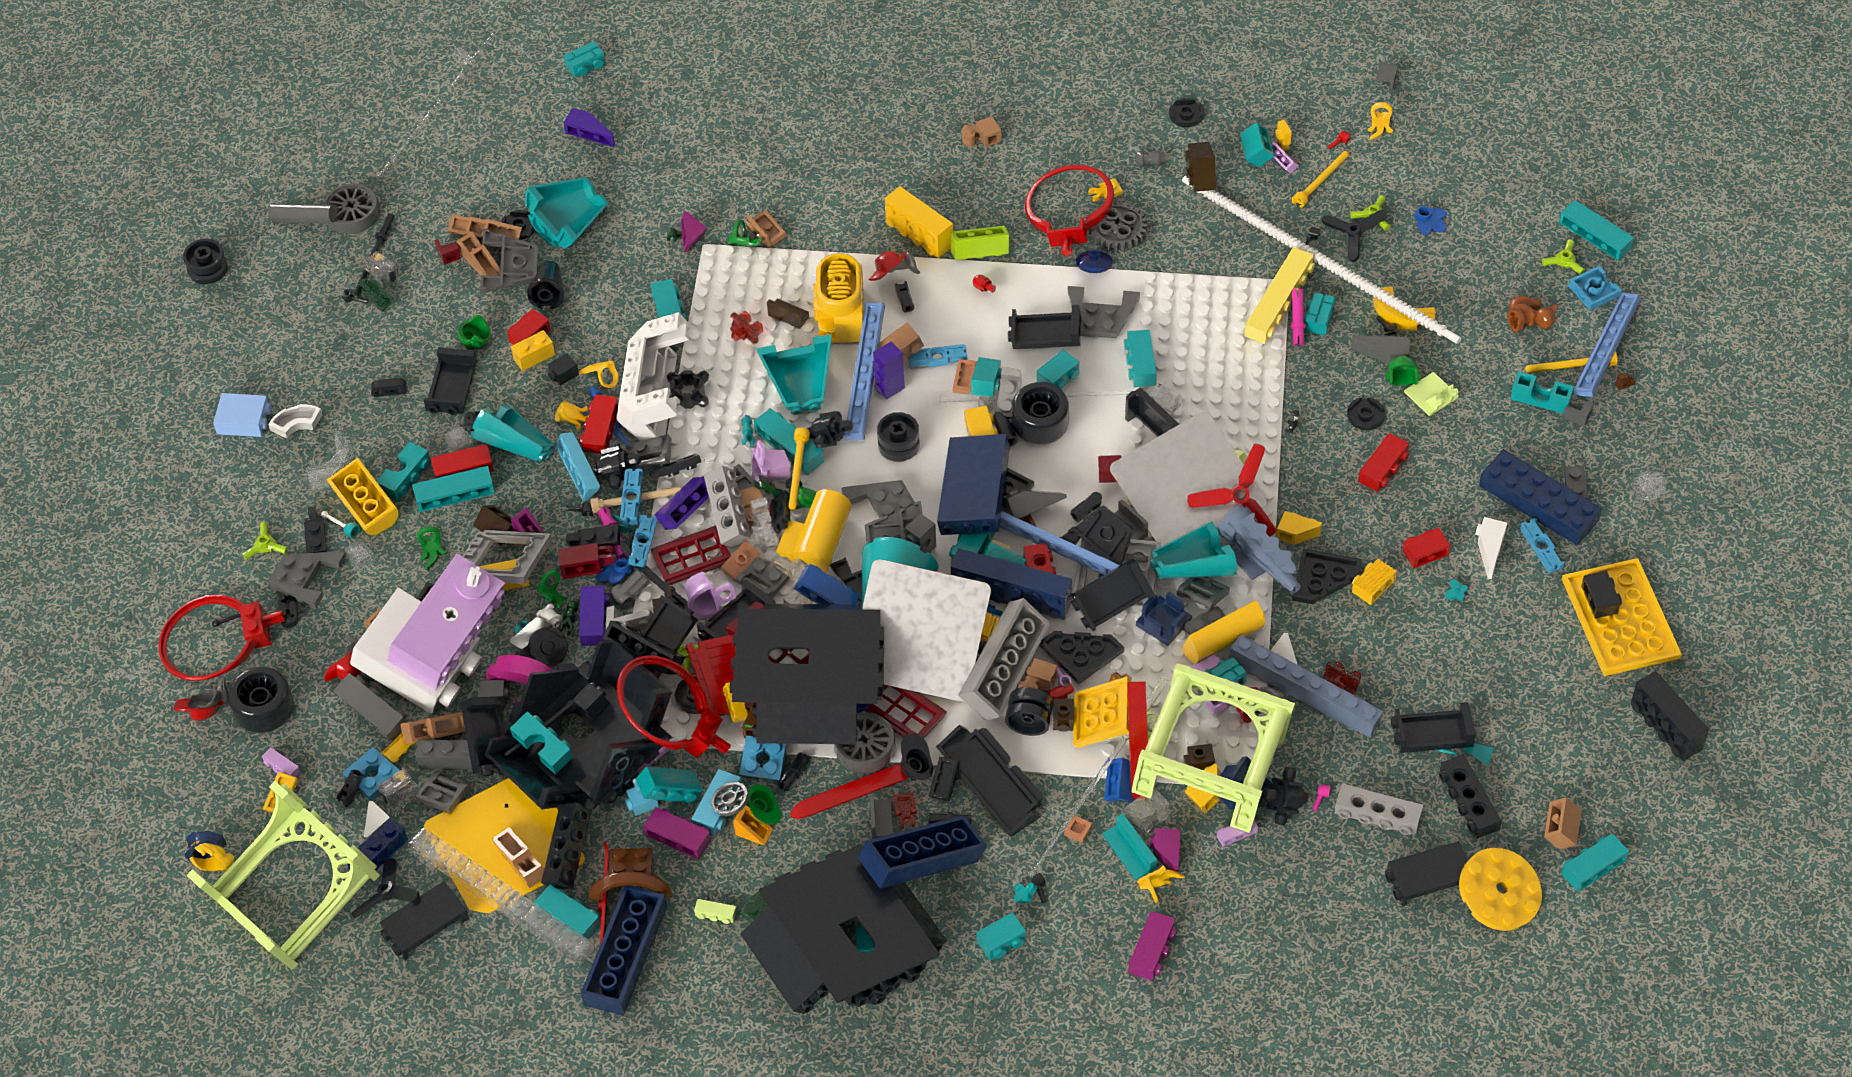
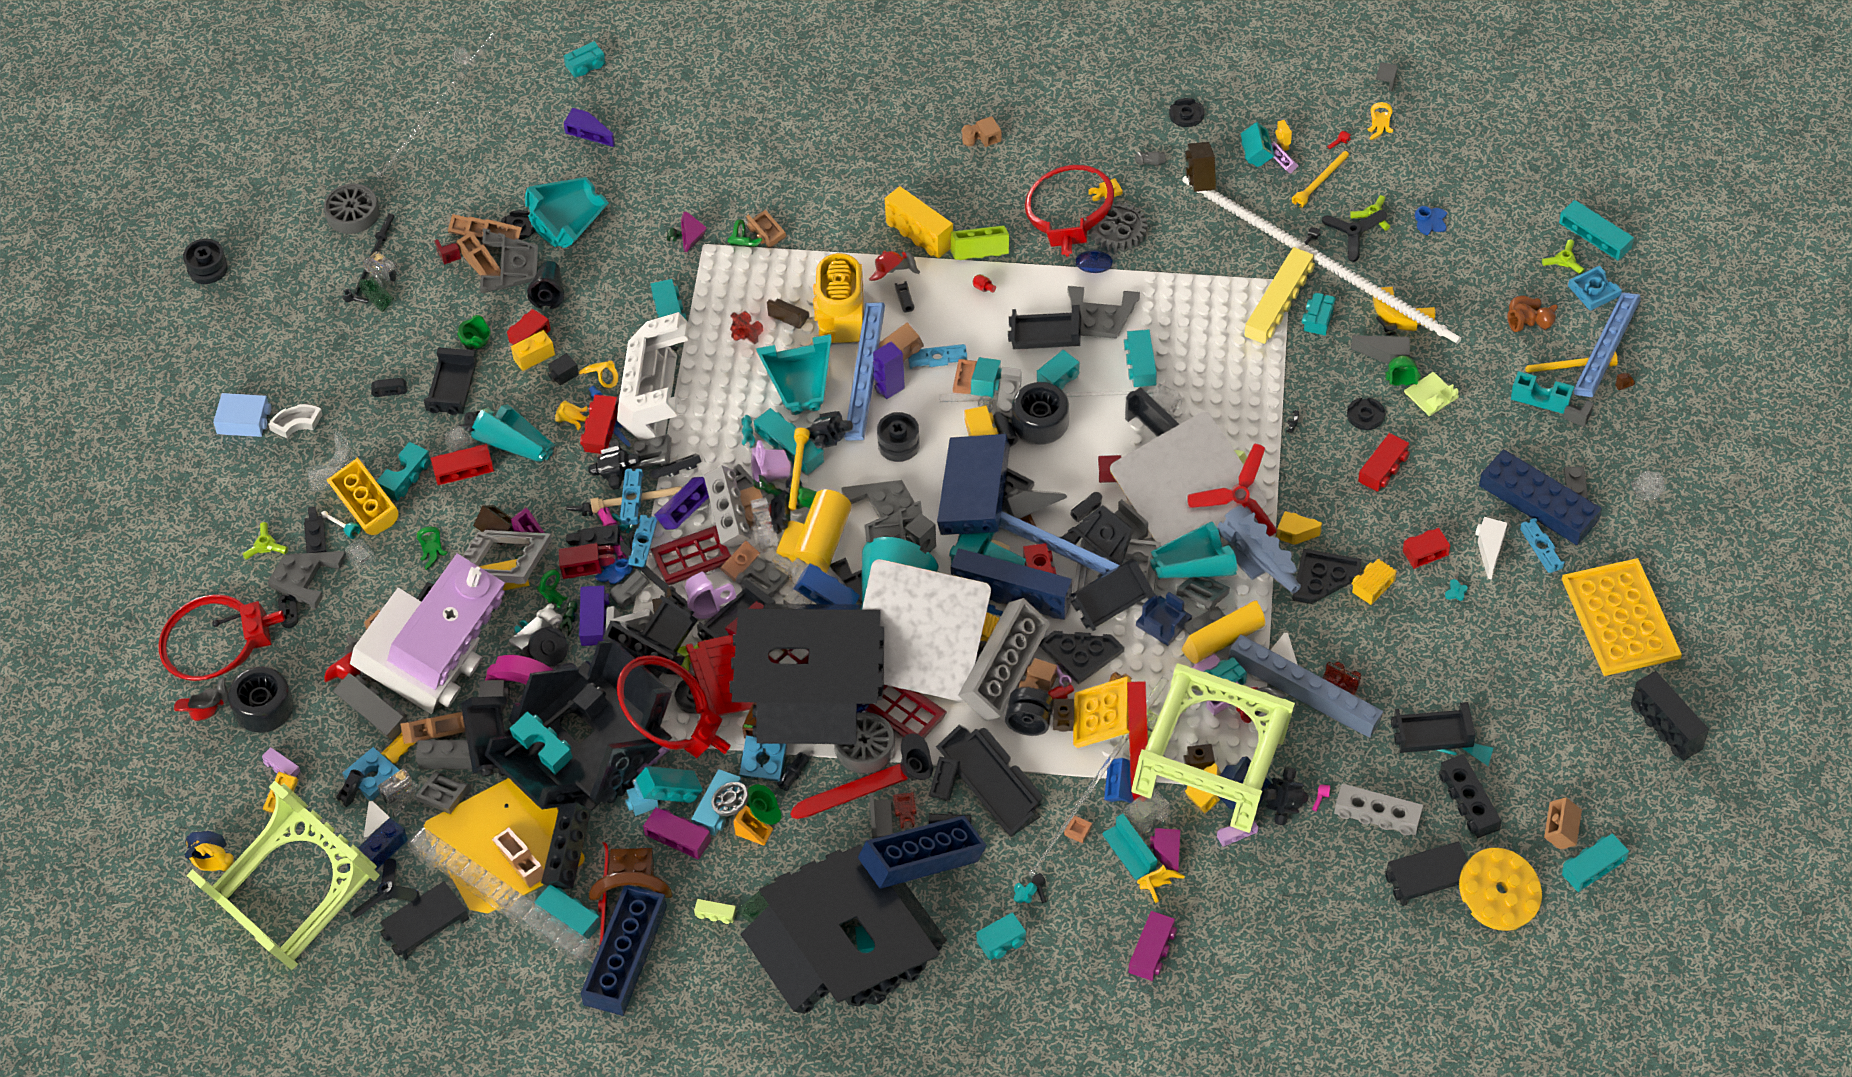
(302, 213): dark grey brick -> none
(453, 489): teal brick -> none
(577, 465): medium azure slope -> none
(689, 378): black piece -> none
(737, 709): yellow piece -> none
(1298, 317): dark pink pin -> none
(1601, 594): black brick -> none

